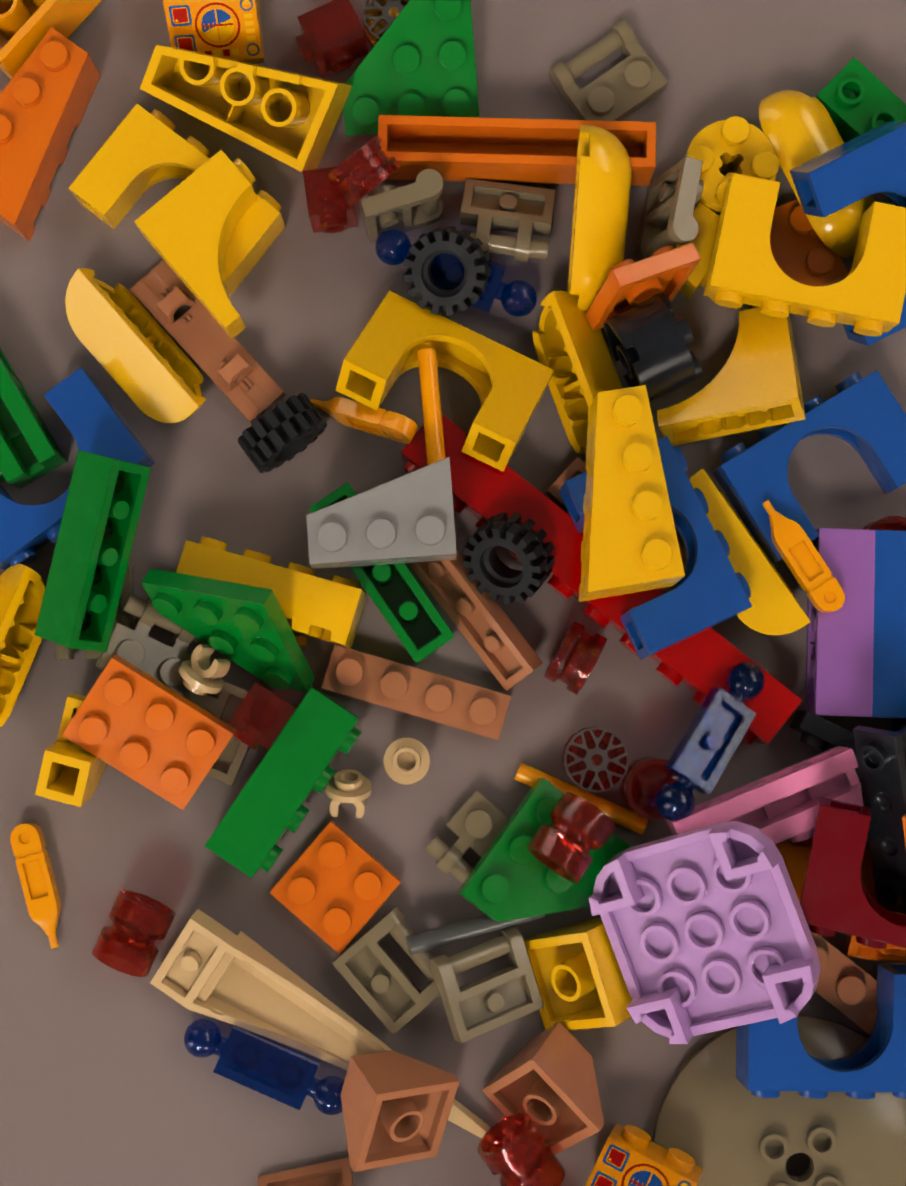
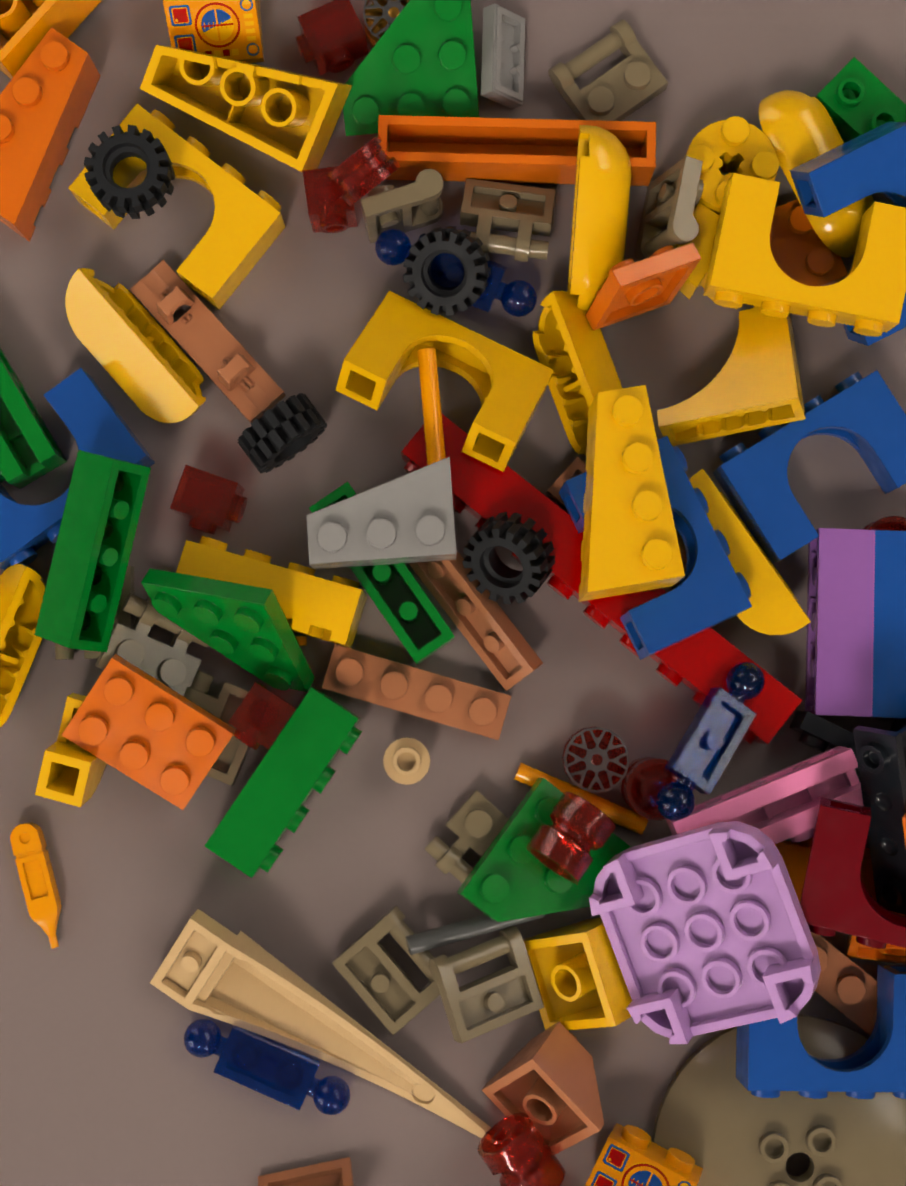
(117, 148): none -> black tyre
(131, 938): clear red wheel -> none
(195, 228): yellow arch -> none
(199, 675): tan plate -> none
(208, 500): none -> clear red brick
(335, 887): orange plate -> none
(348, 787): tan plate -> none
(363, 418): light orange piece -> none
(394, 1109): nougat slope -> none
(503, 56): none -> light grey plate
(580, 659): clear red wheel -> none
(653, 346): black brick -> none
(804, 562): light orange piece -> none

